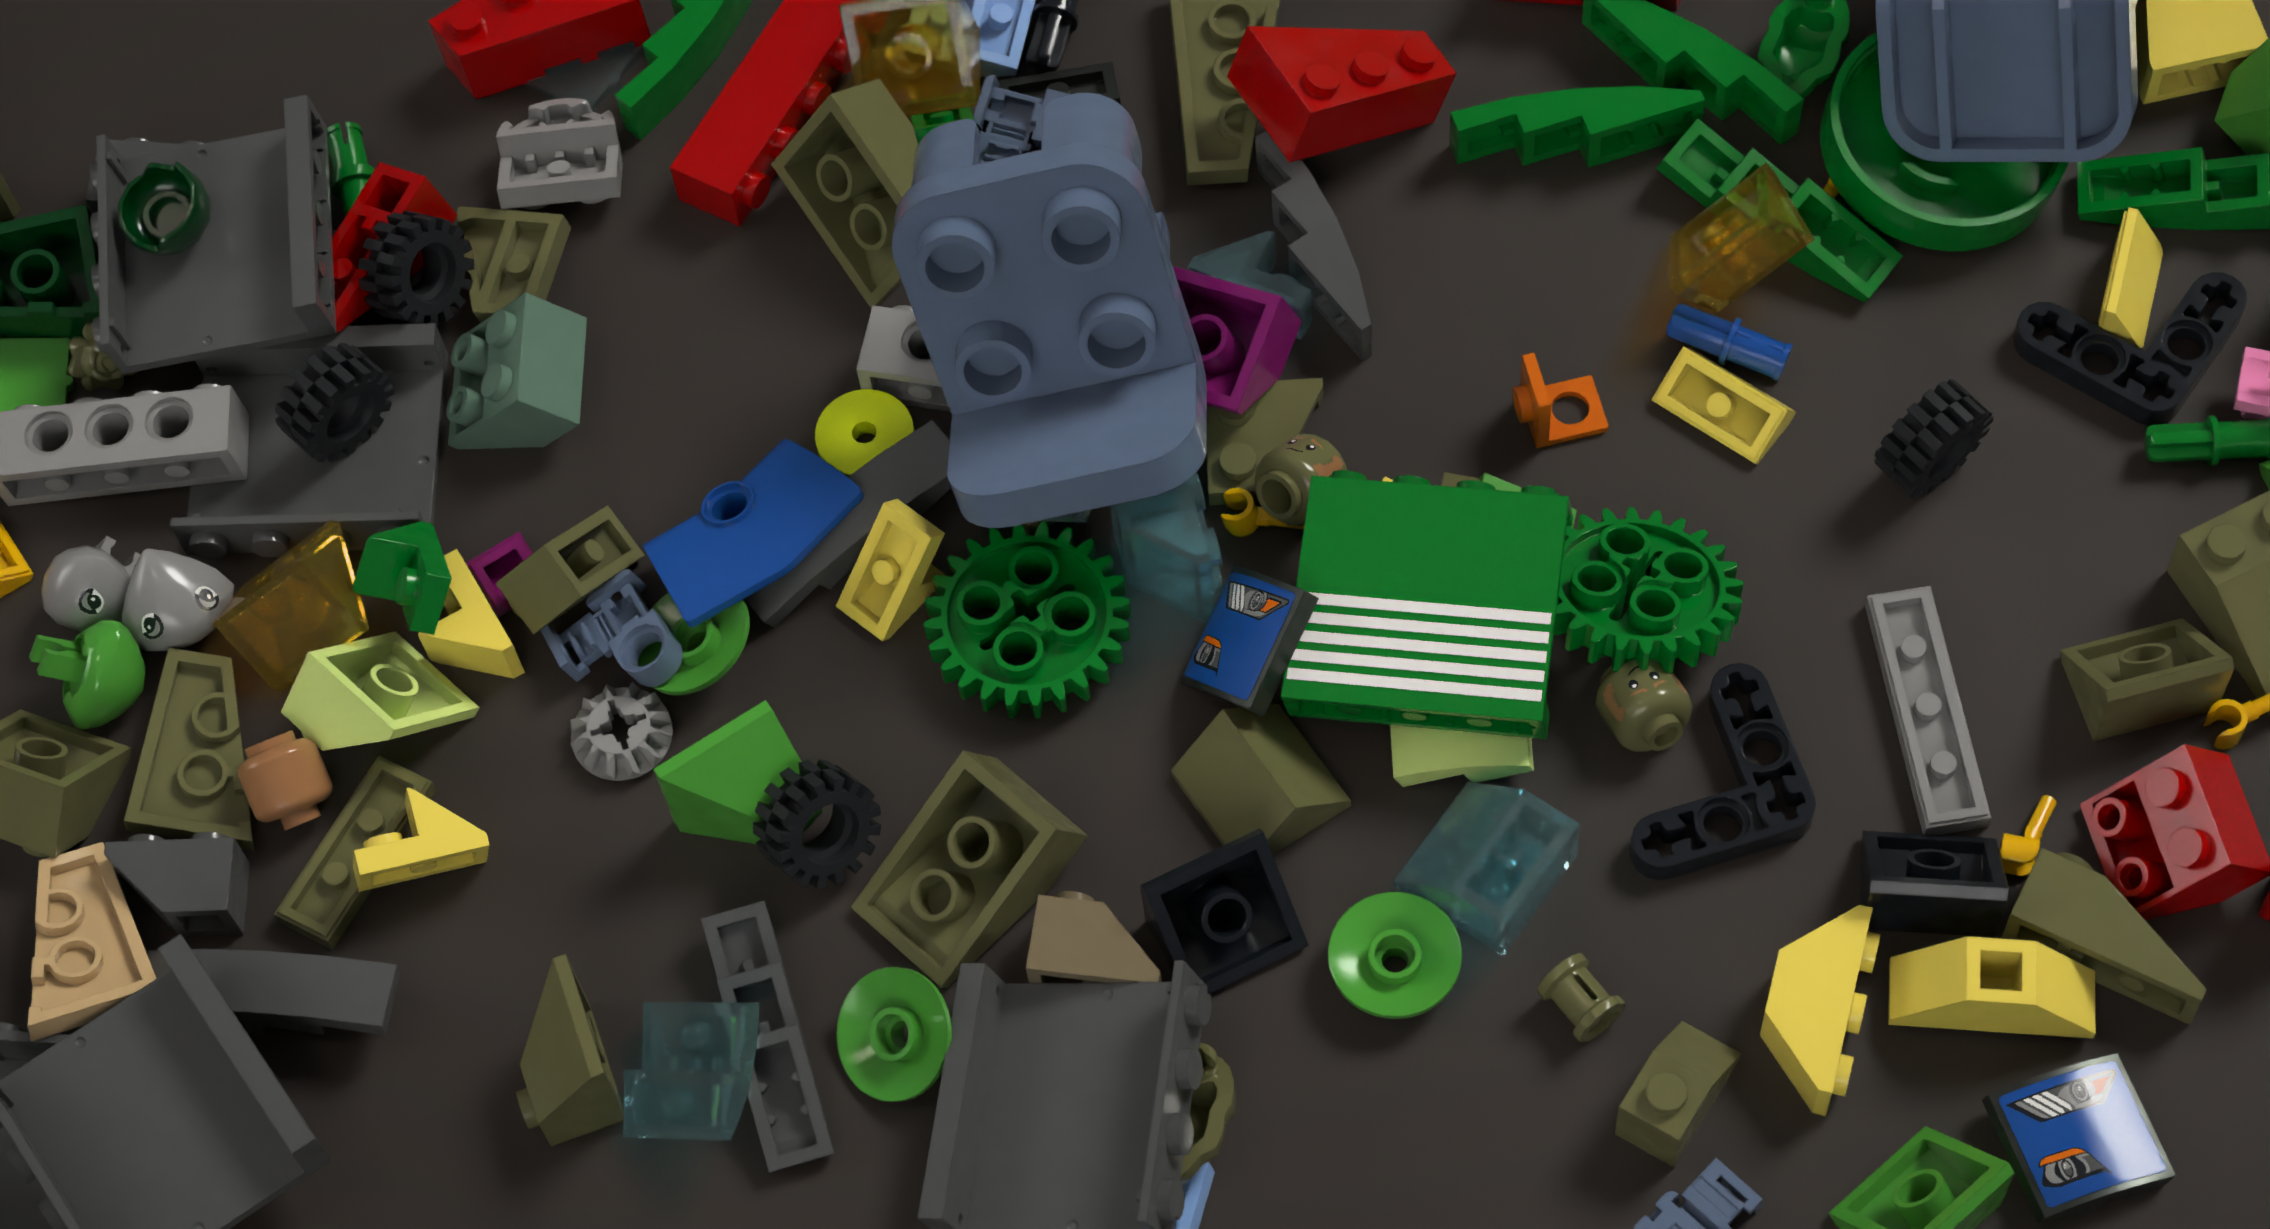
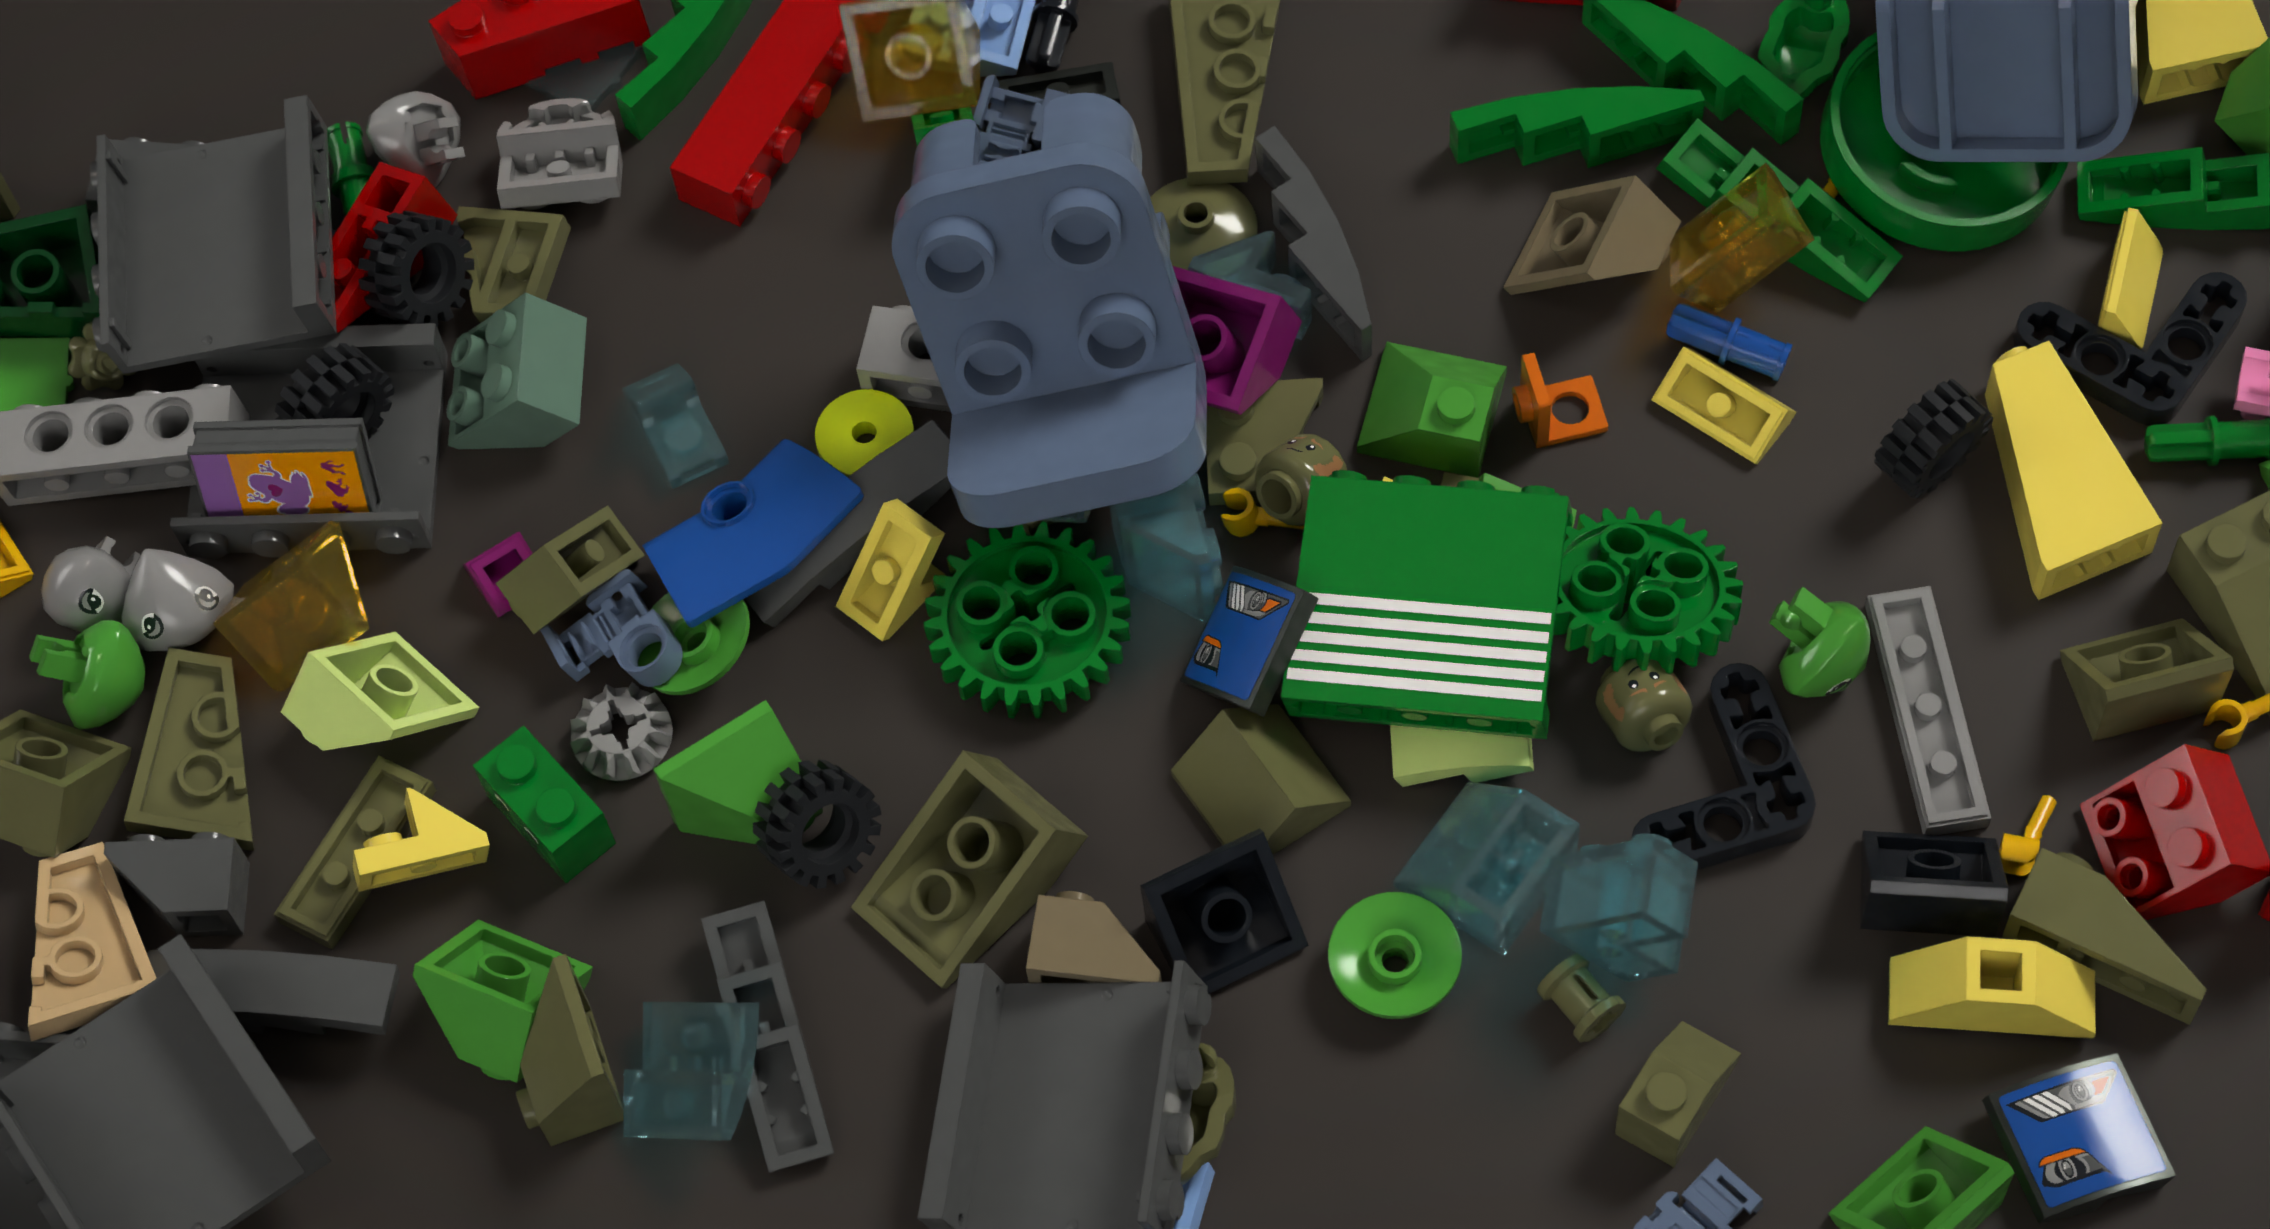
(164, 209): dark green hair -> none
(284, 467): none -> piece
(284, 780): medium nougat head -> none
(408, 569): green slope -> none
(417, 134): none -> light grey piece
(471, 632): light yellow slope -> none
(487, 994): none -> bright green slope
(544, 804): none -> green brick
(676, 425): none -> clear light blue slope
(849, 177): olive slope -> none
(873, 1040): bright green dish -> none
(1226, 213): none -> olive dish
(1338, 85): red wedge -> none
(1432, 409): none -> bright green slope
(1594, 236): none -> dark tan slope
(1622, 905): none -> clear light blue brick
(1816, 1004): light yellow slope -> none
(1825, 647): none -> bright green piece
(2063, 474): none -> light yellow slope

